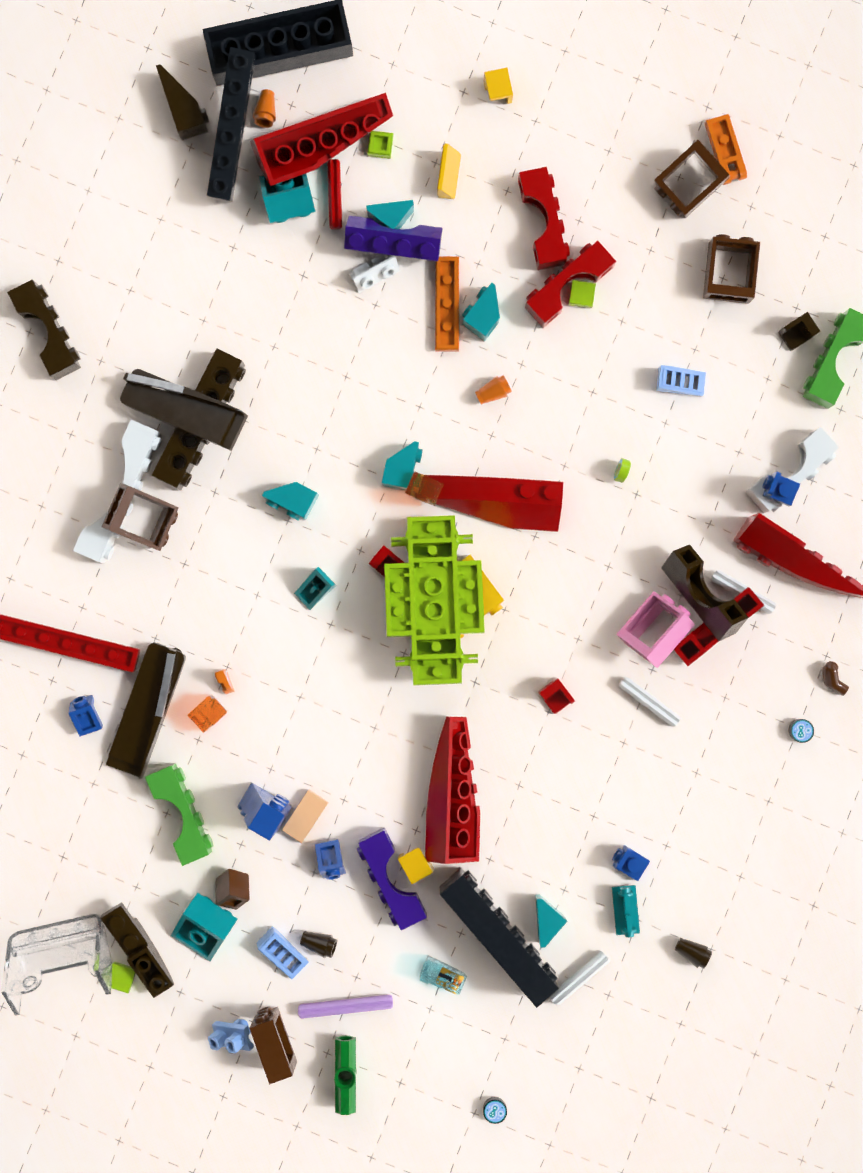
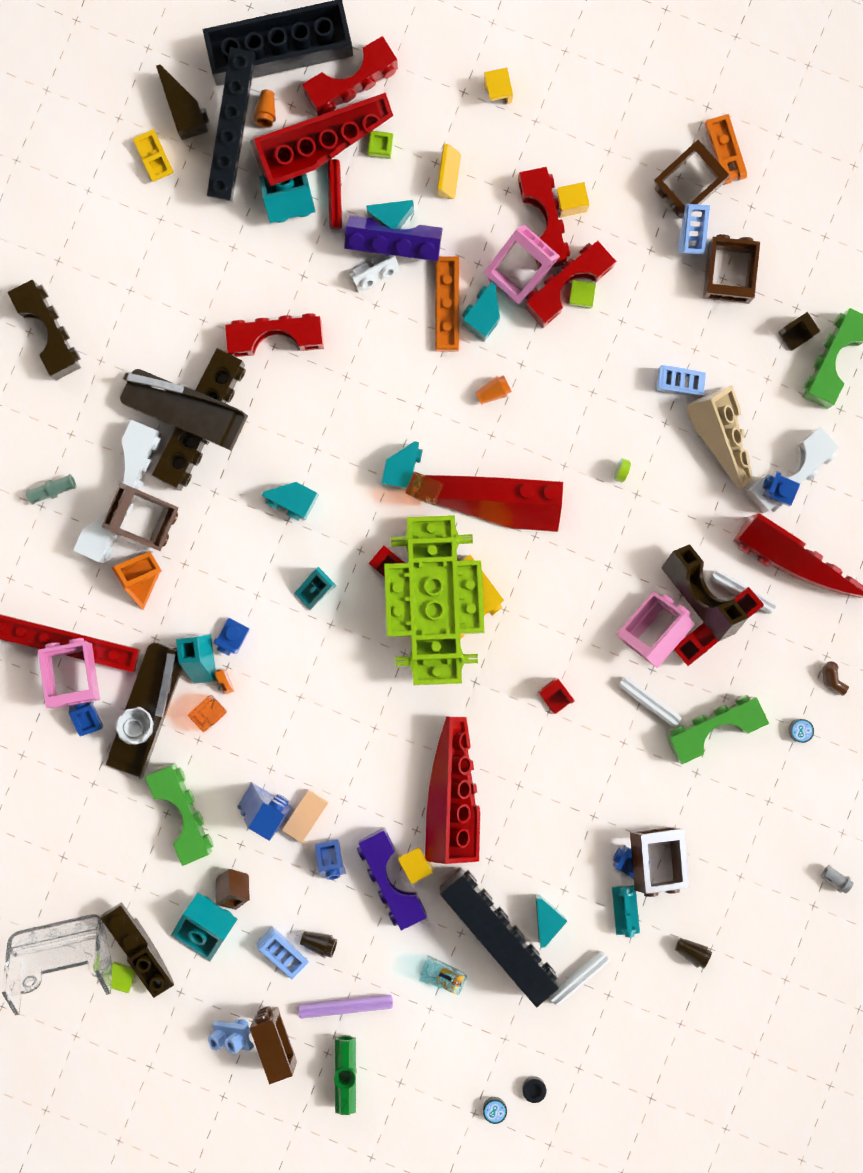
(51, 489): none -> sand green pin
(51, 650): none -> bright pink window
(134, 726): none -> white hair
(138, 577): none -> orange slope
(153, 155): none -> yellow slope
(197, 657): none -> teal slope
(231, 637): none -> blue bracket
(245, 337): none -> red arch
(327, 92): none -> red arch
(534, 1089): none -> black tile
(536, 248): none -> bright pink window
(573, 199): none -> yellow panel
(640, 860): none -> window
(689, 741): none -> bright green arch
(702, 229): none -> light blue slope
(717, 424): none -> tan wedge
(837, 879): none -> light grey pin

